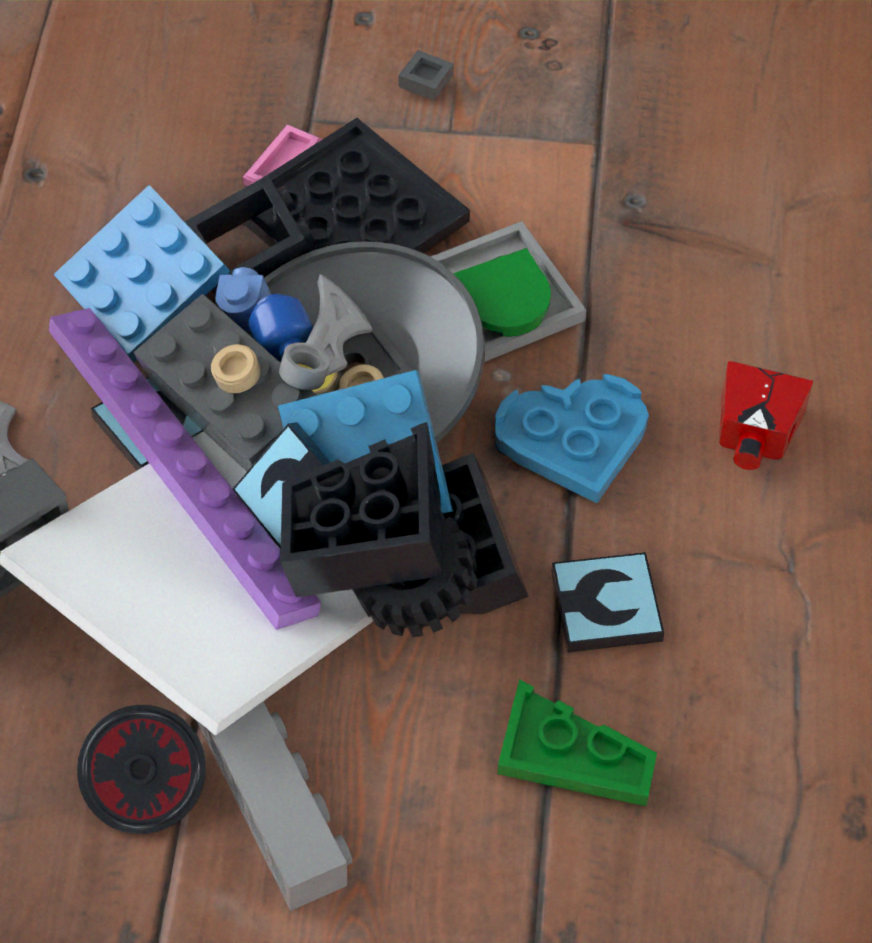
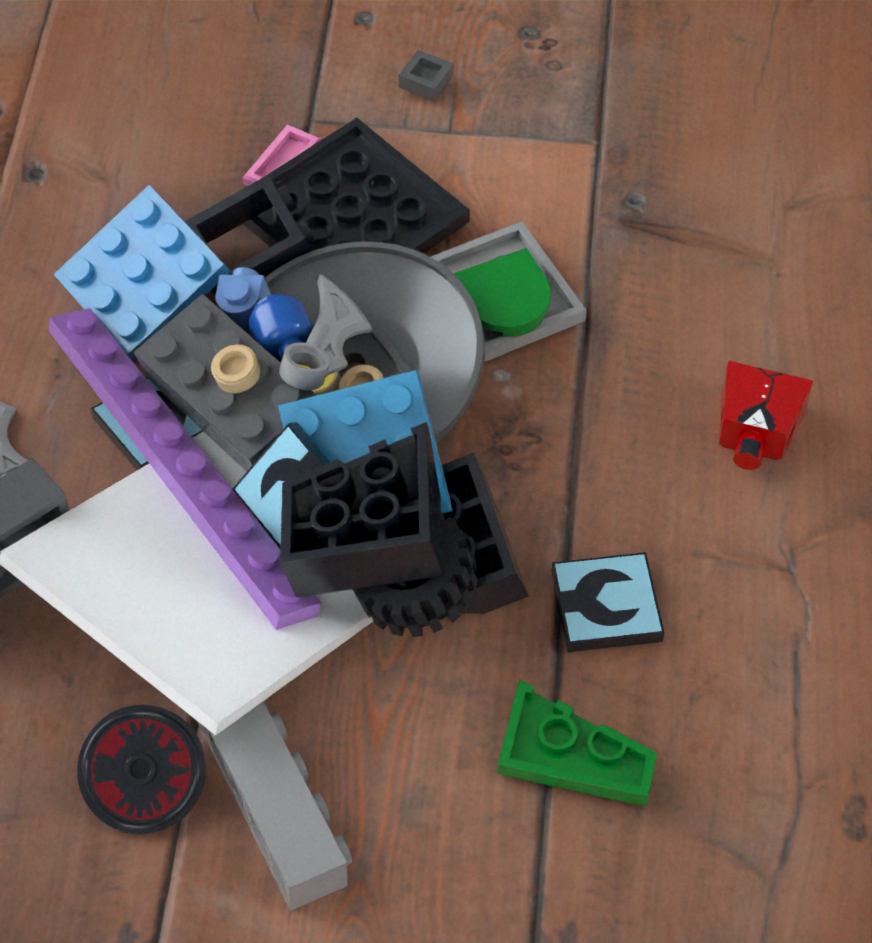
(574, 433): dark azure plate -> none

